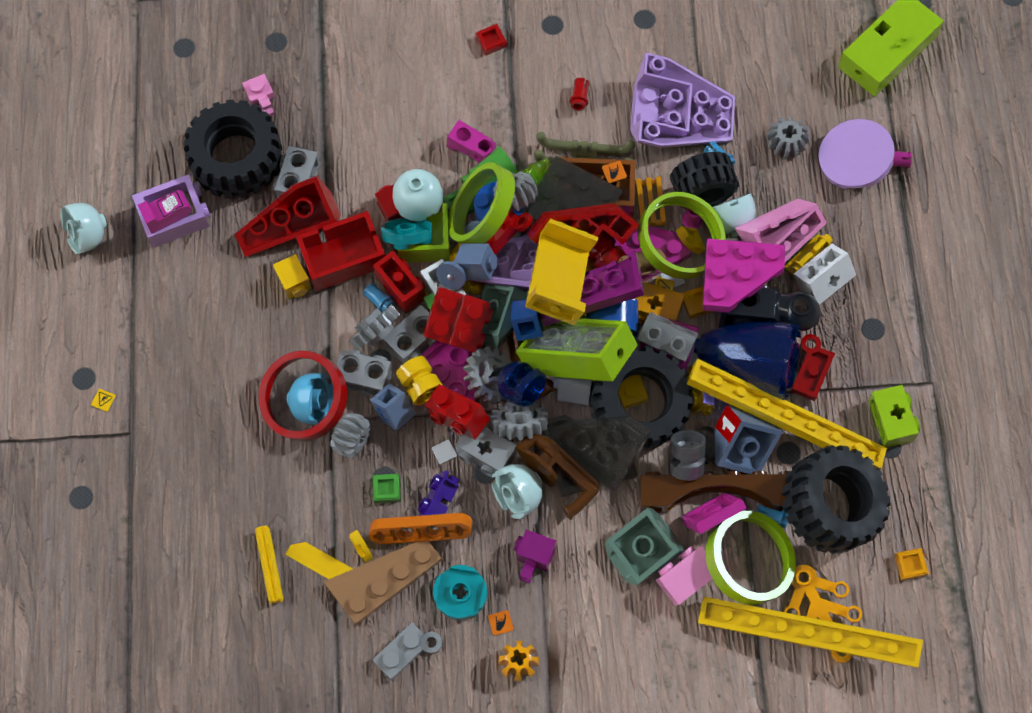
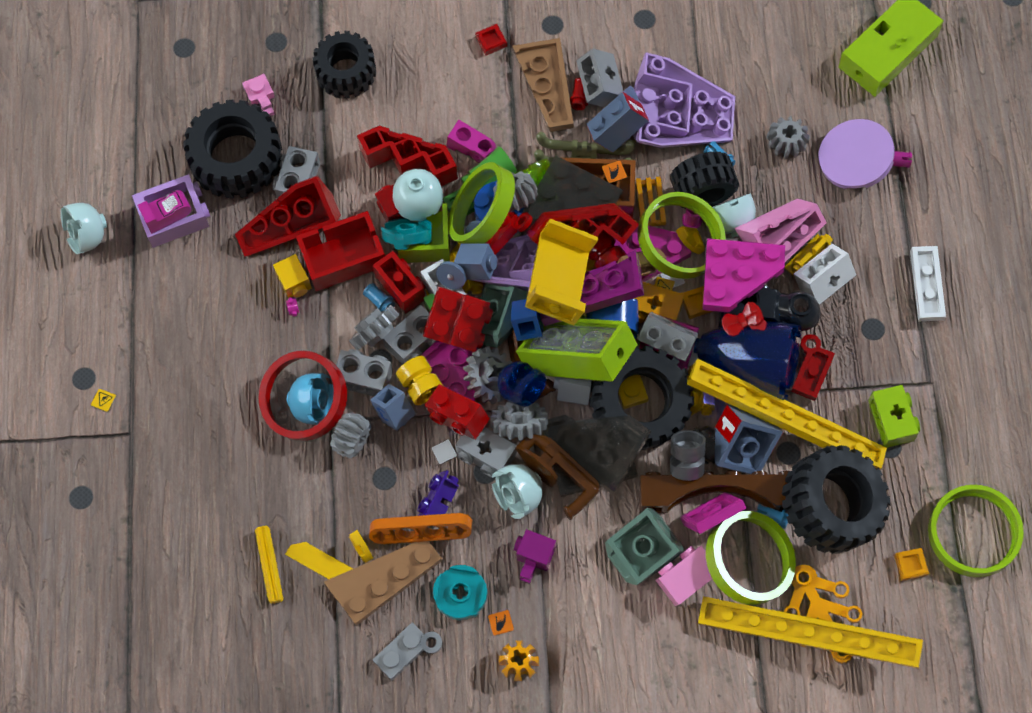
(292, 306): none -> dark pink piece
(340, 48): none -> black tyre
(386, 488): bright green tile -> none
(407, 153): none -> red brick
(546, 77): none -> medium nougat wing
(599, 77): none -> light grey brick
(618, 120): none -> sand blue slope
(751, 316): none -> red piece
(928, 283): none -> white plate
(1002, 503): none -> lime piece

